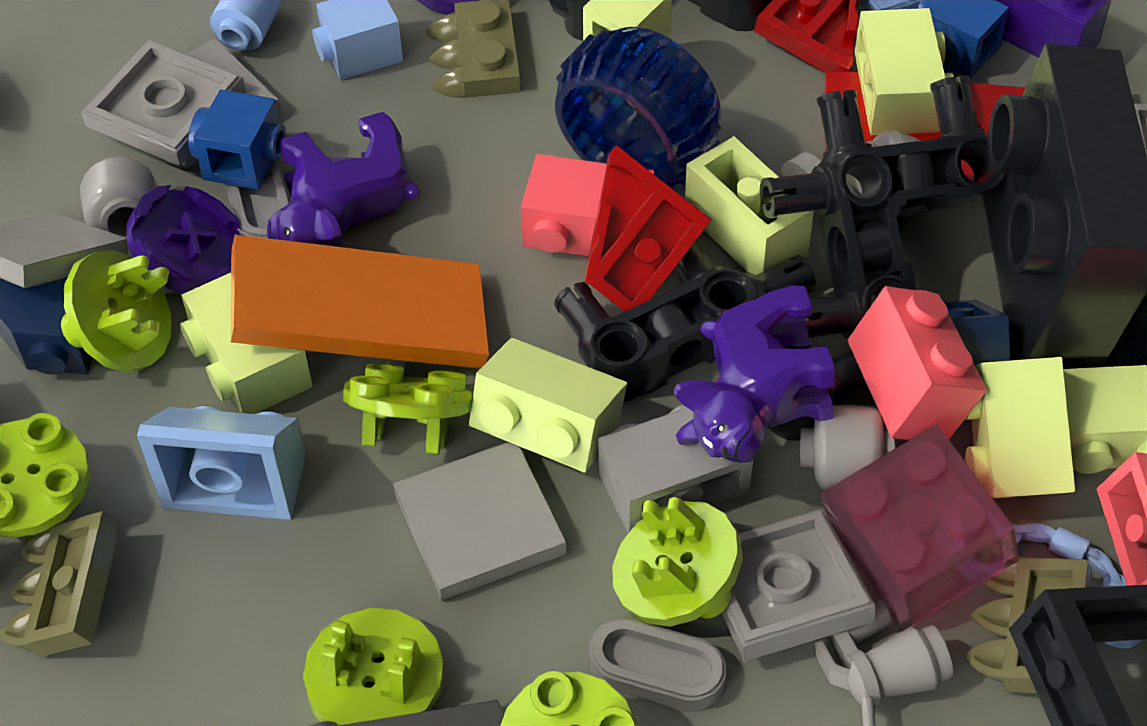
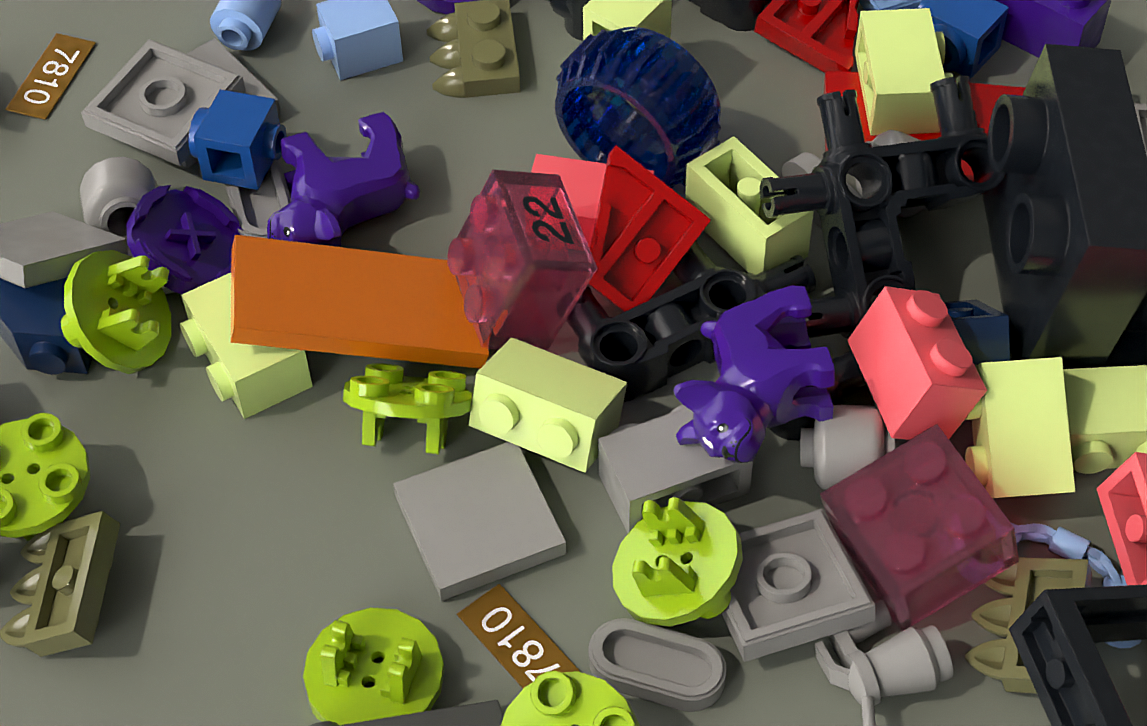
(50, 76): none -> pearl gold sticker
(224, 461): light blue slope -> none
(513, 637): none -> pearl gold sticker
(520, 259): none -> clear pink brick

